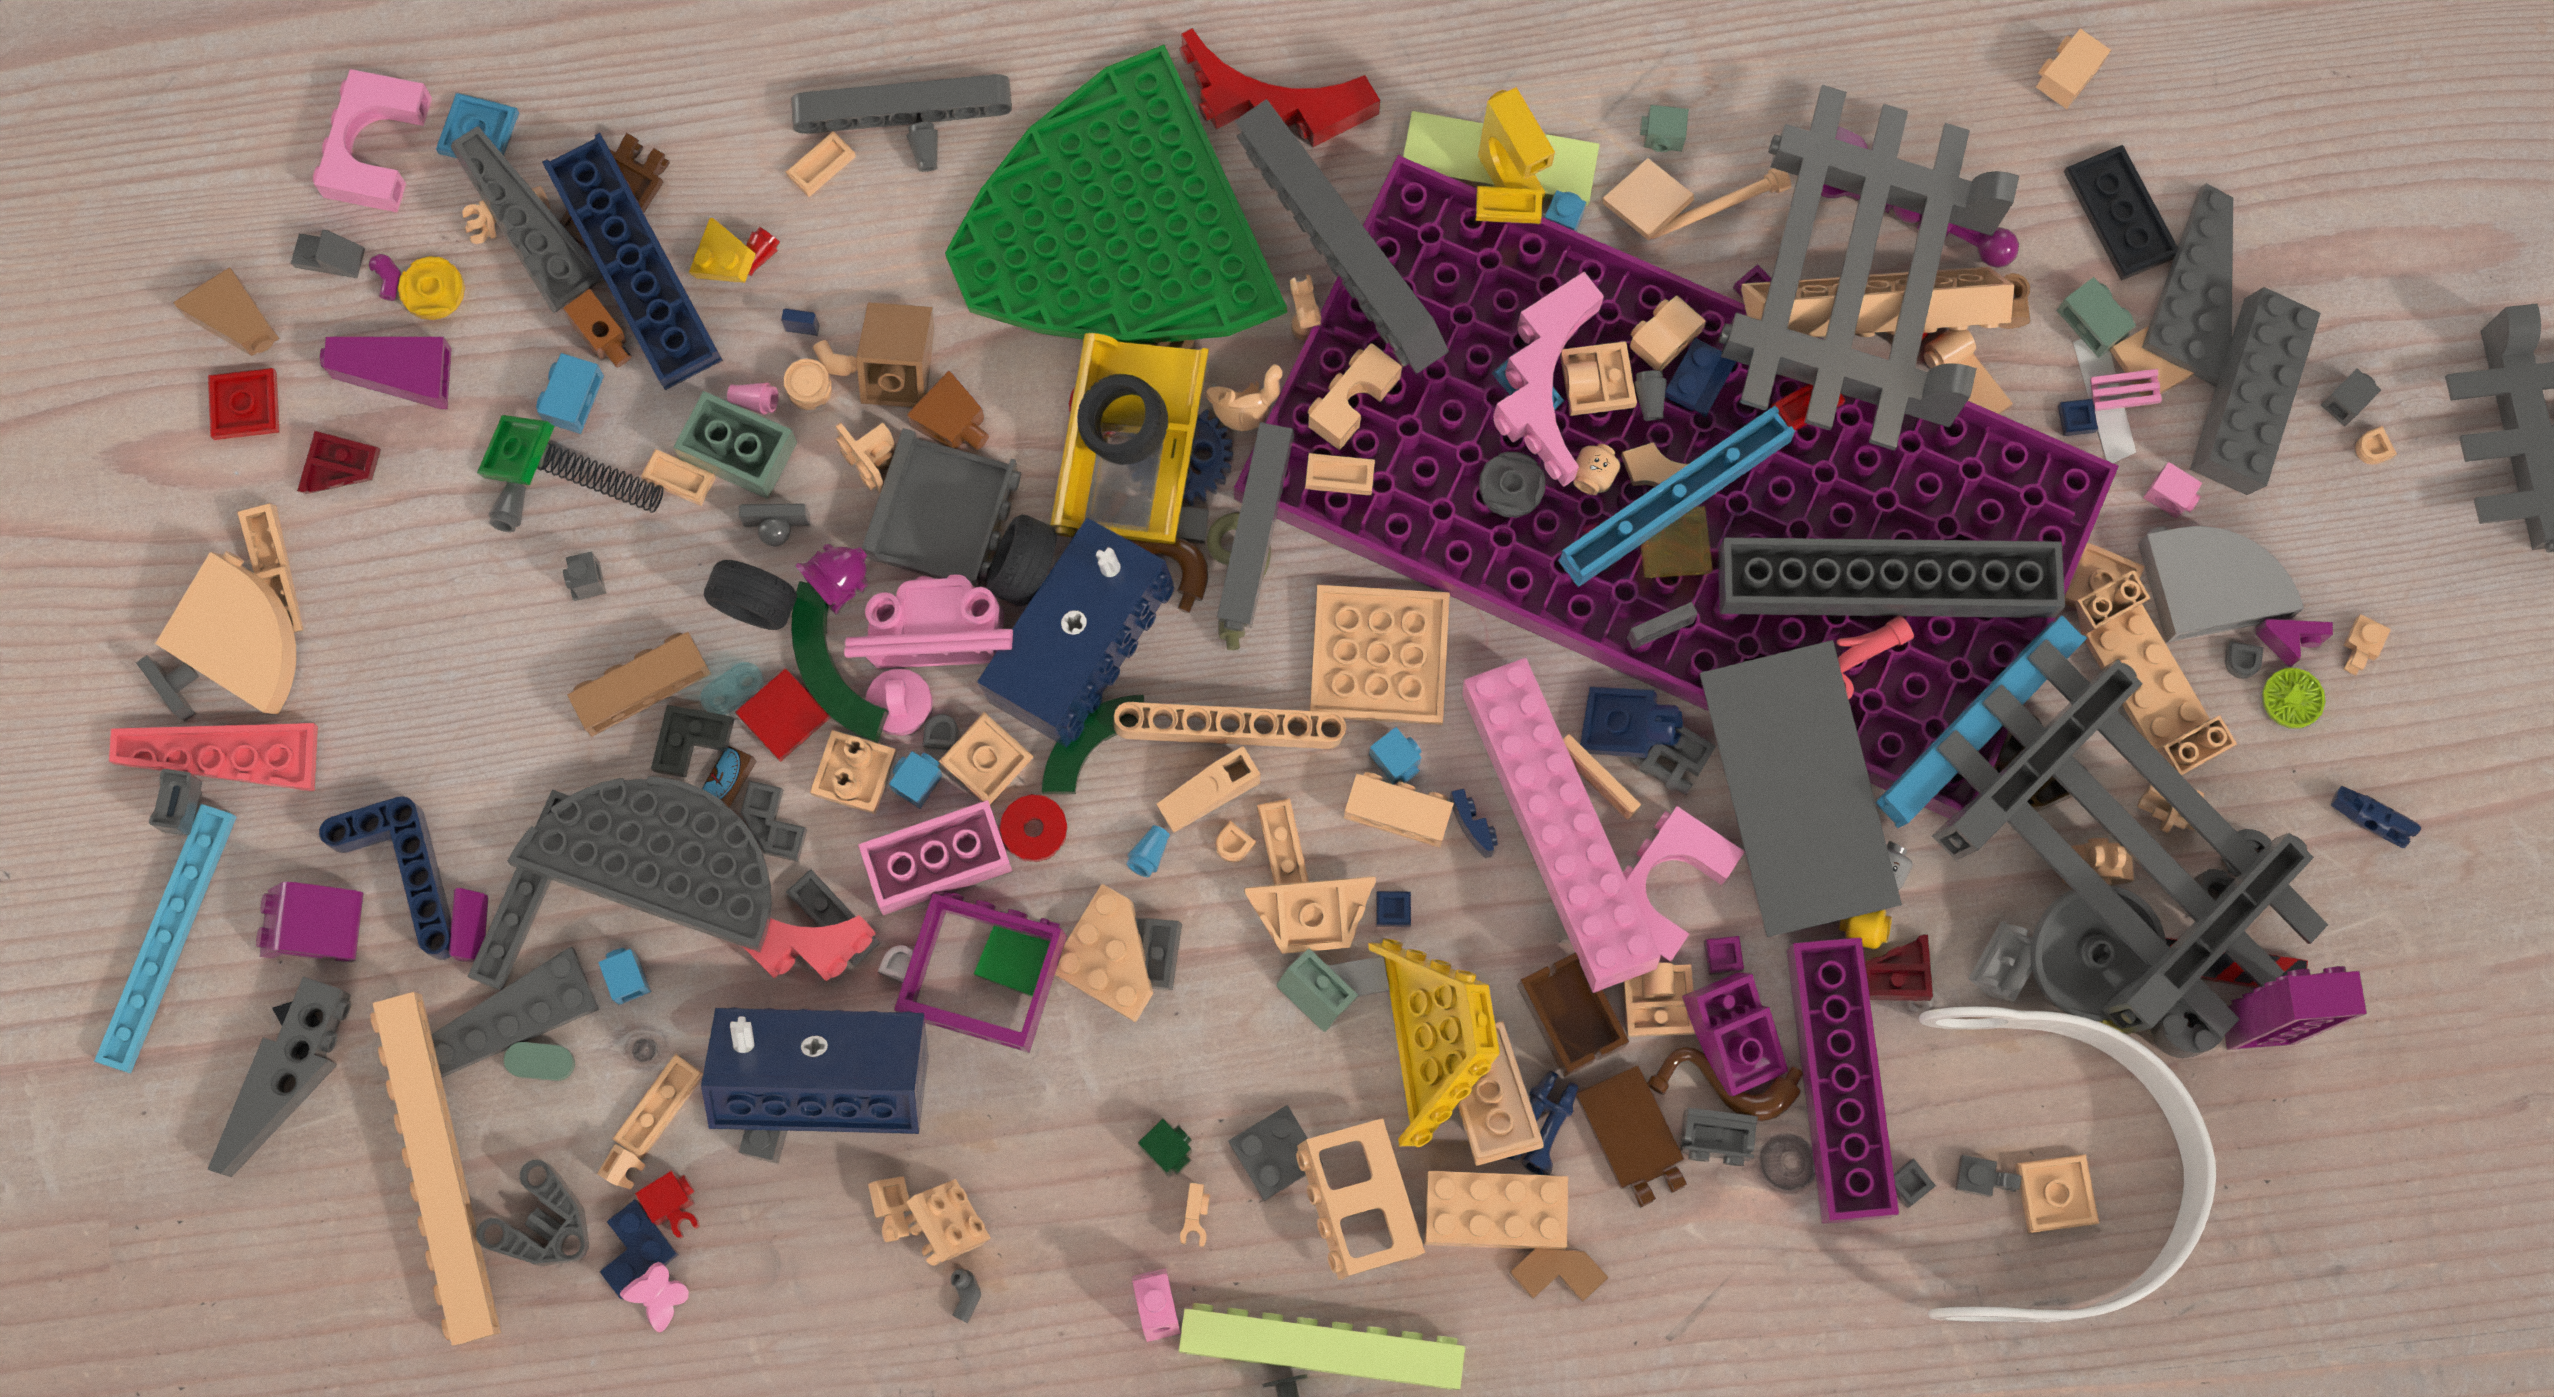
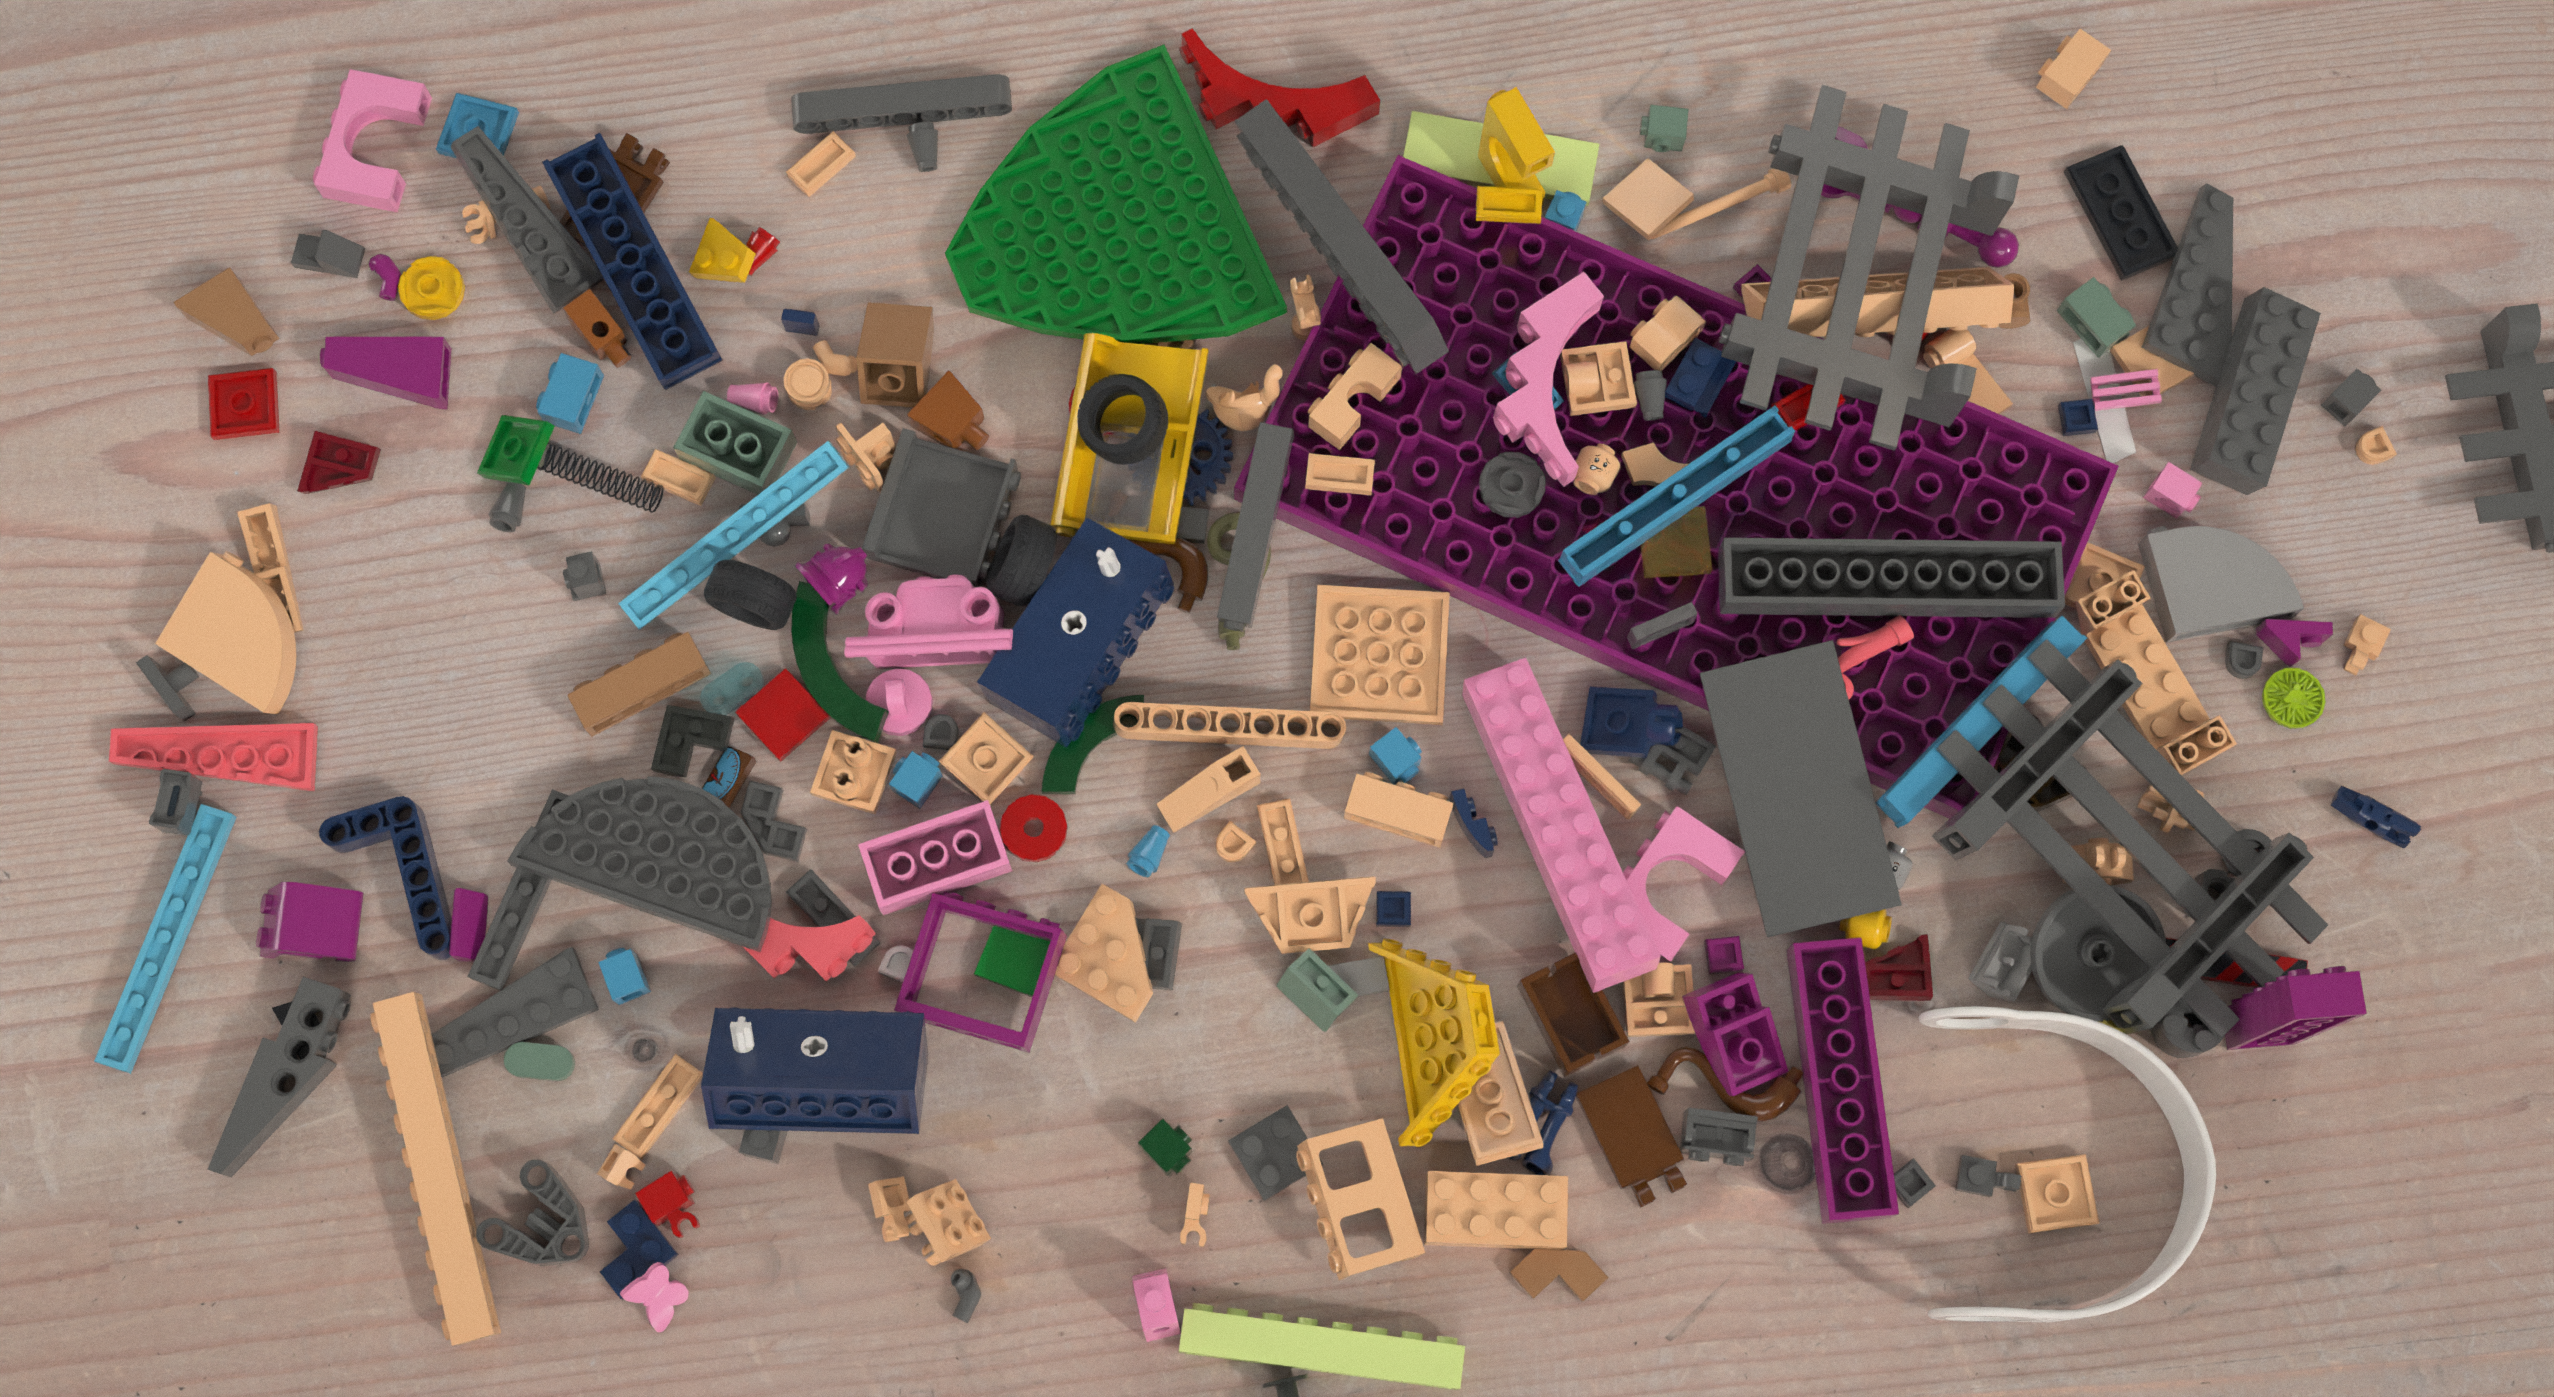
(734, 534): none -> medium azure plate

